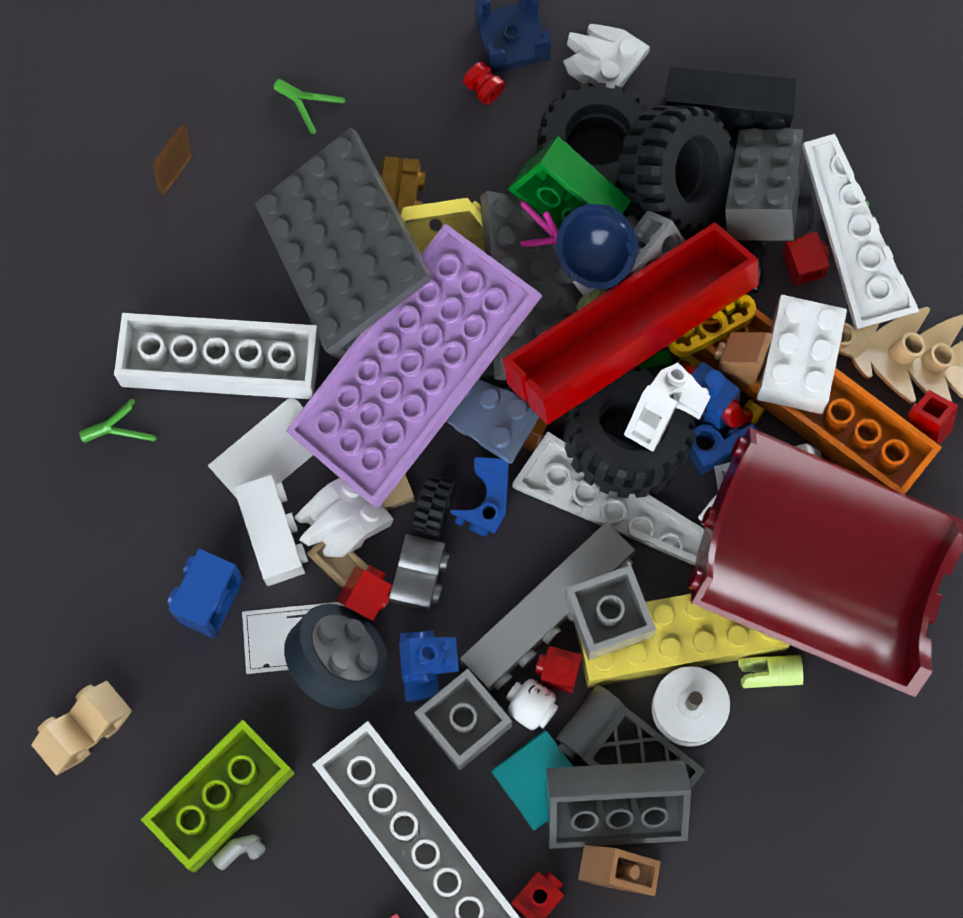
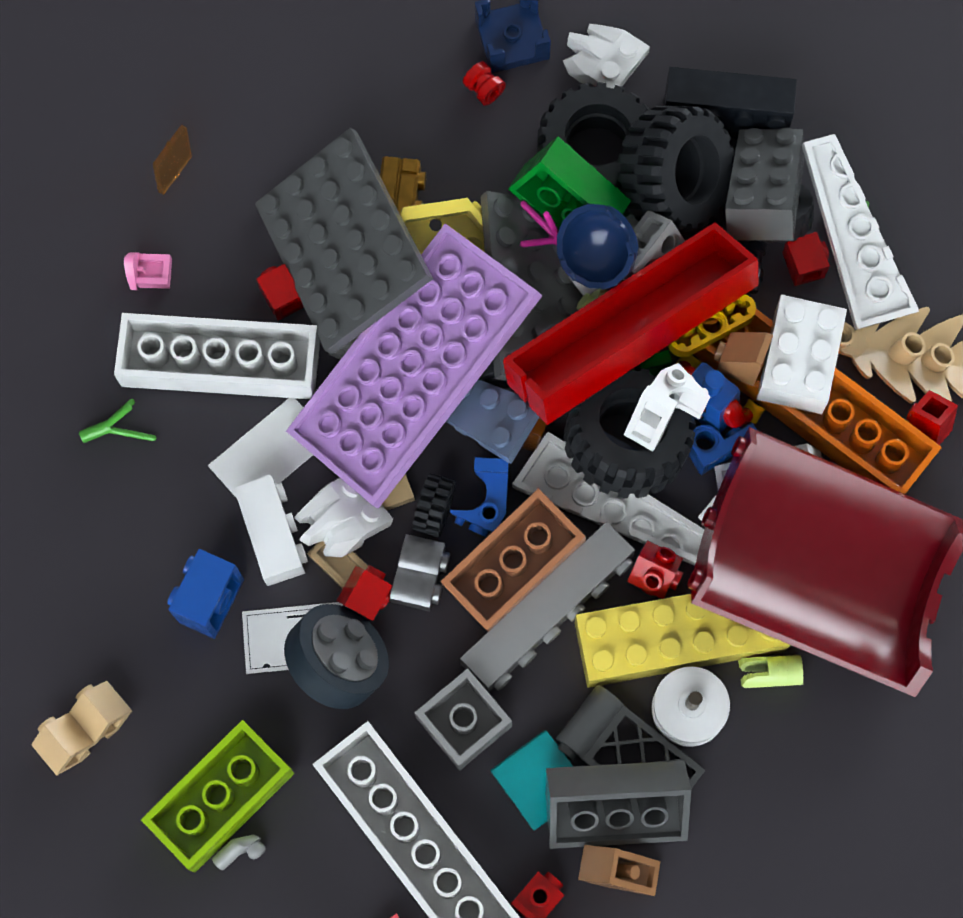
(148, 270): none -> bright pink tile
(279, 291): none -> red brick
(298, 96): bright green plant -> none
(423, 660): blue tile -> none
(513, 560): none -> nougat brick
(531, 704): white head -> none
(558, 669): red brick -> none
(609, 612): light grey brick -> none
(656, 570): none -> red brick

